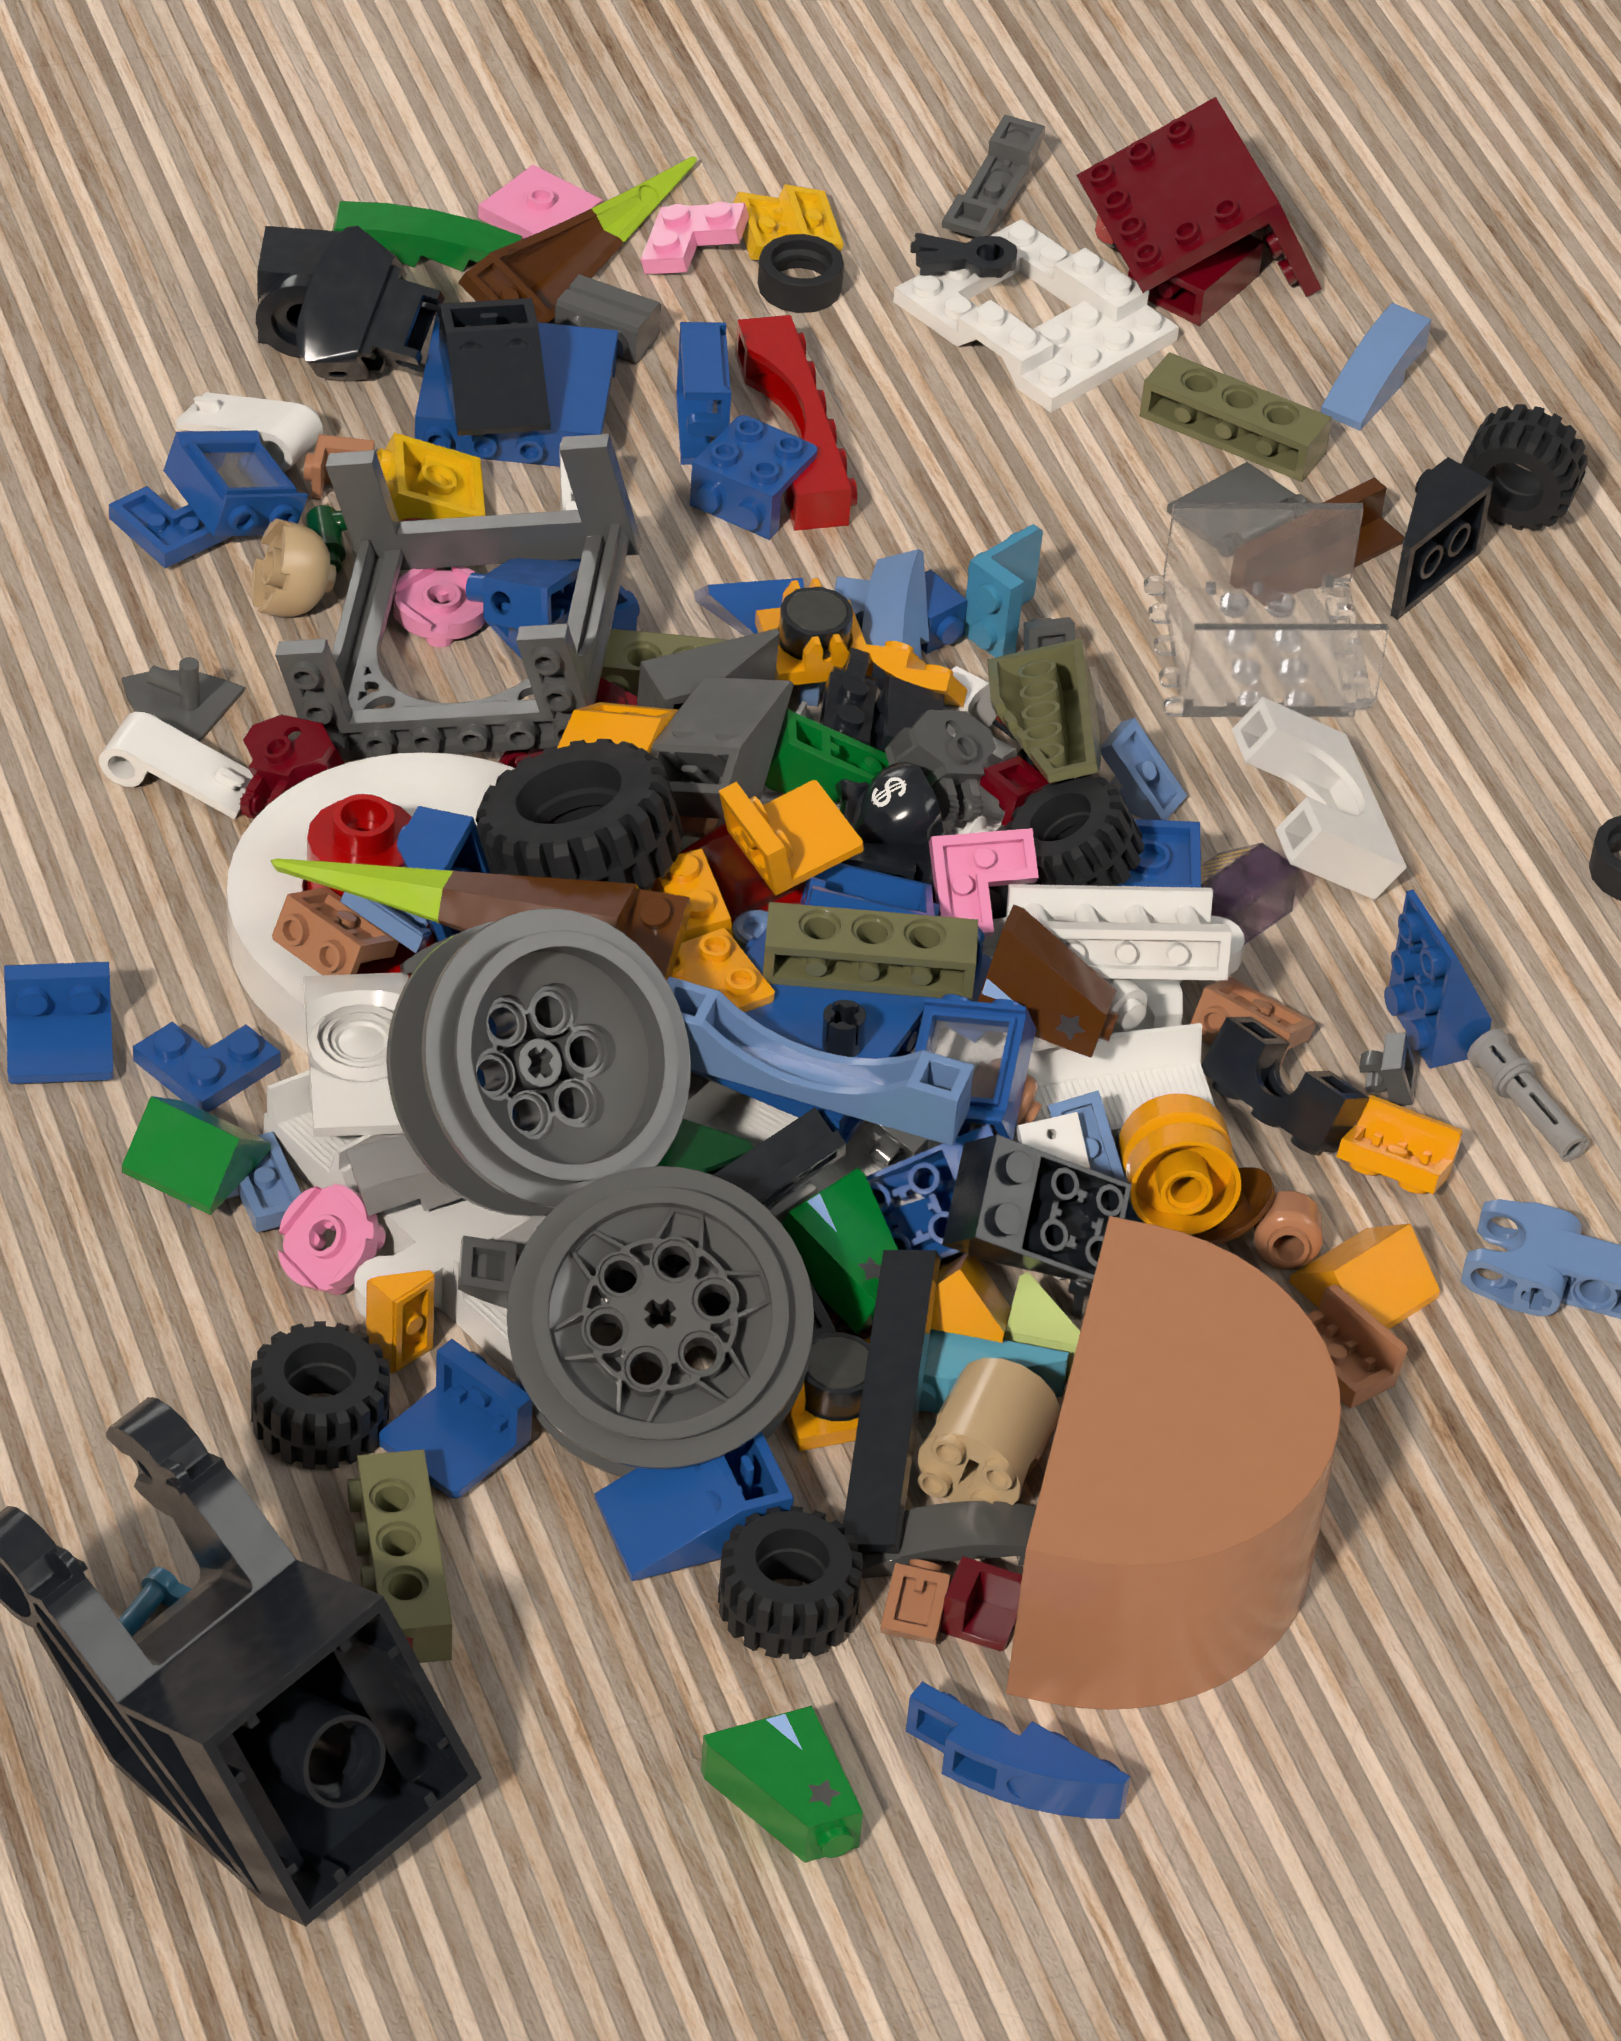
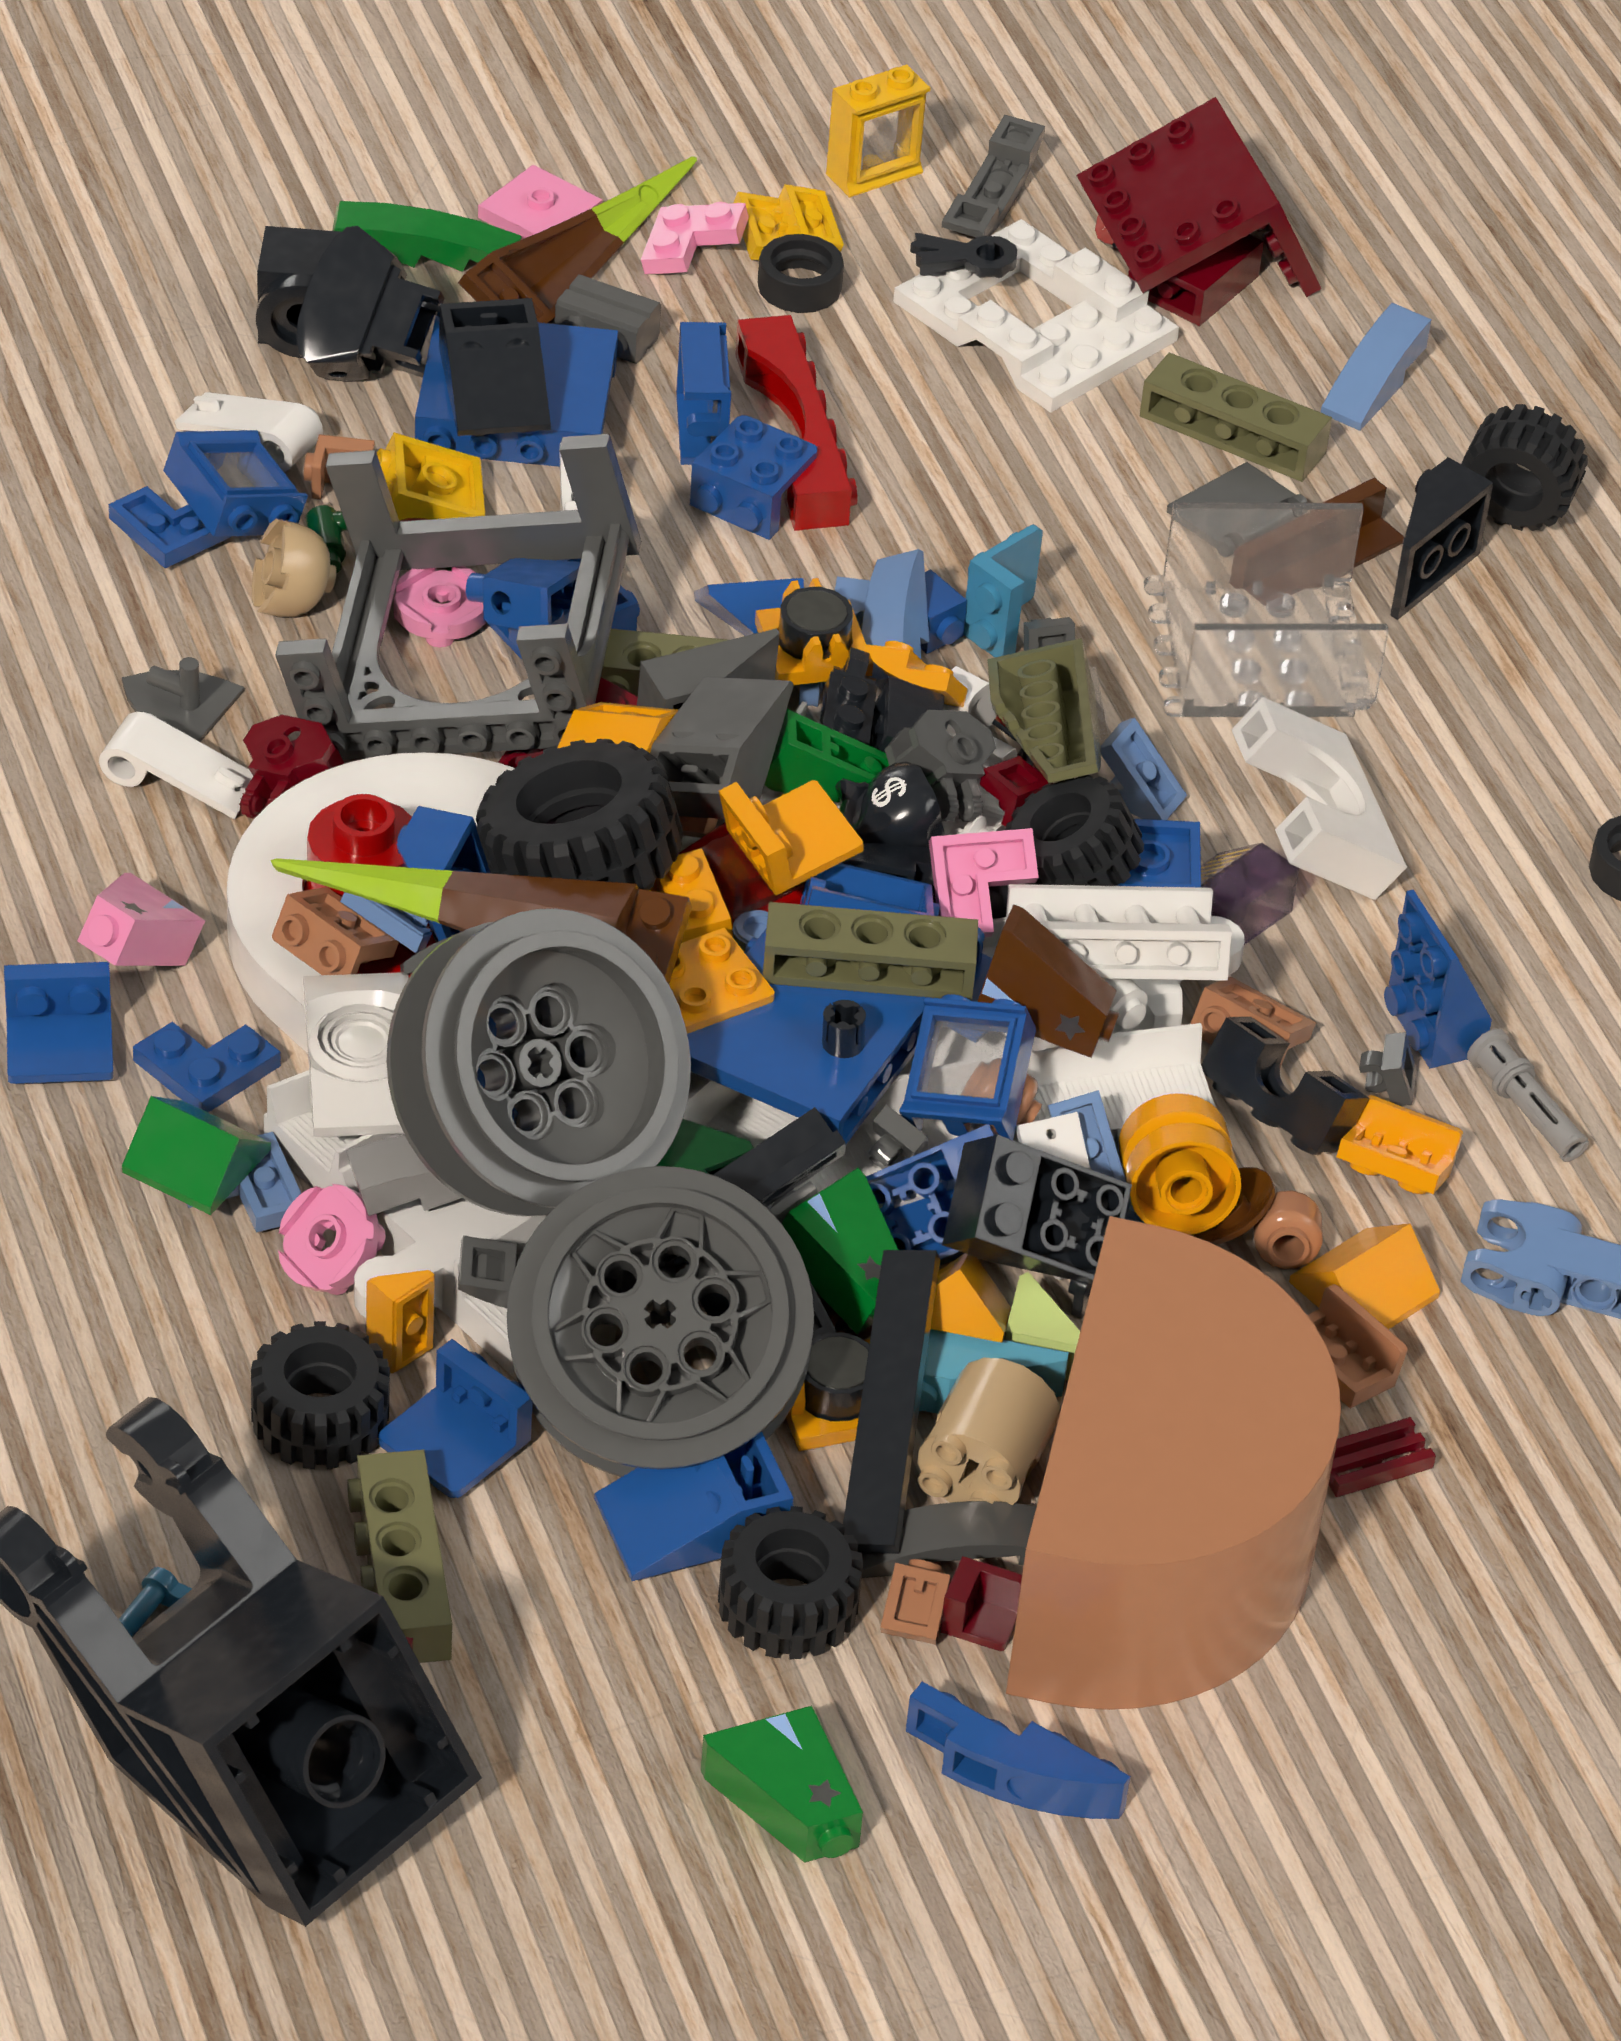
(140, 926): none -> bright pink slope
(876, 130): none -> yellow window
(907, 1093): medium blue arch -> none
(1371, 1448): none -> dark red tile

